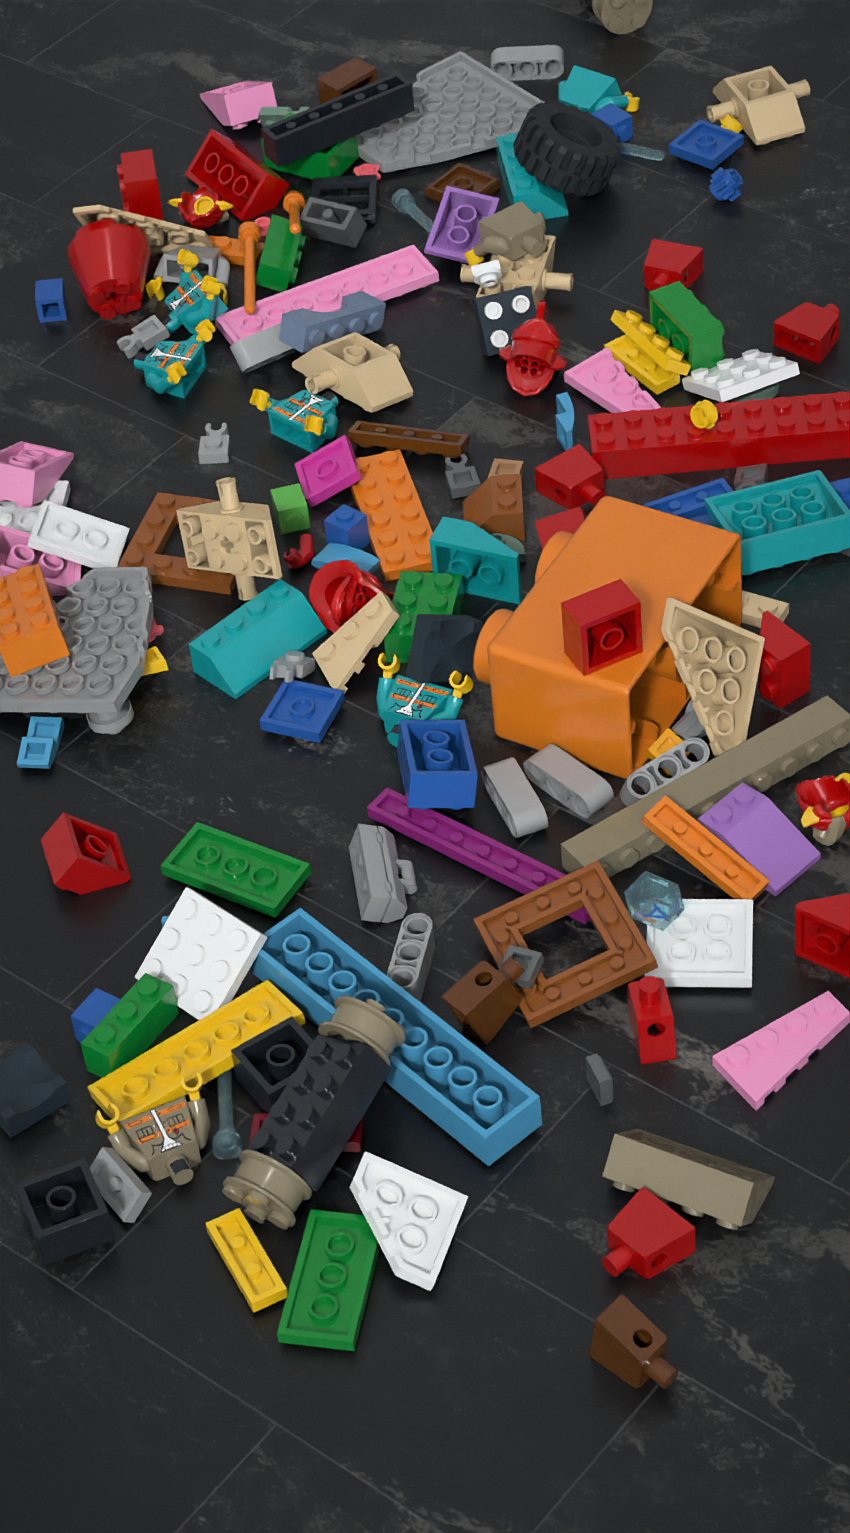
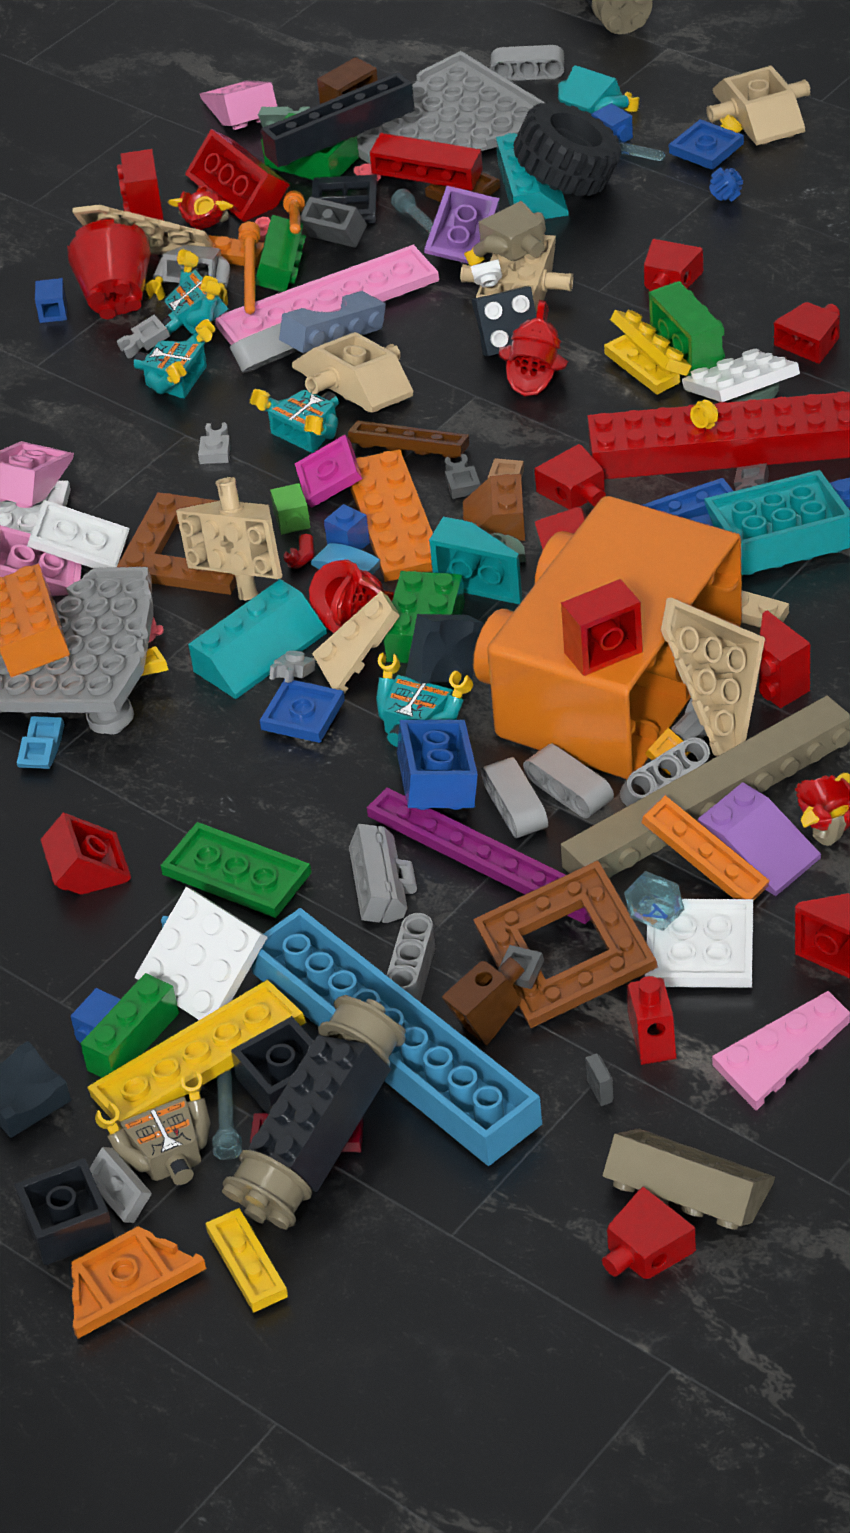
(125, 1276): none -> orange wing
(330, 1282): green plate -> none
(408, 1217): white plate -> none
(426, 161): none -> red brick
(565, 421): dark azure slope -> none
(609, 384): bright pink wing -> none
(631, 1345): reddish brown torso -> none

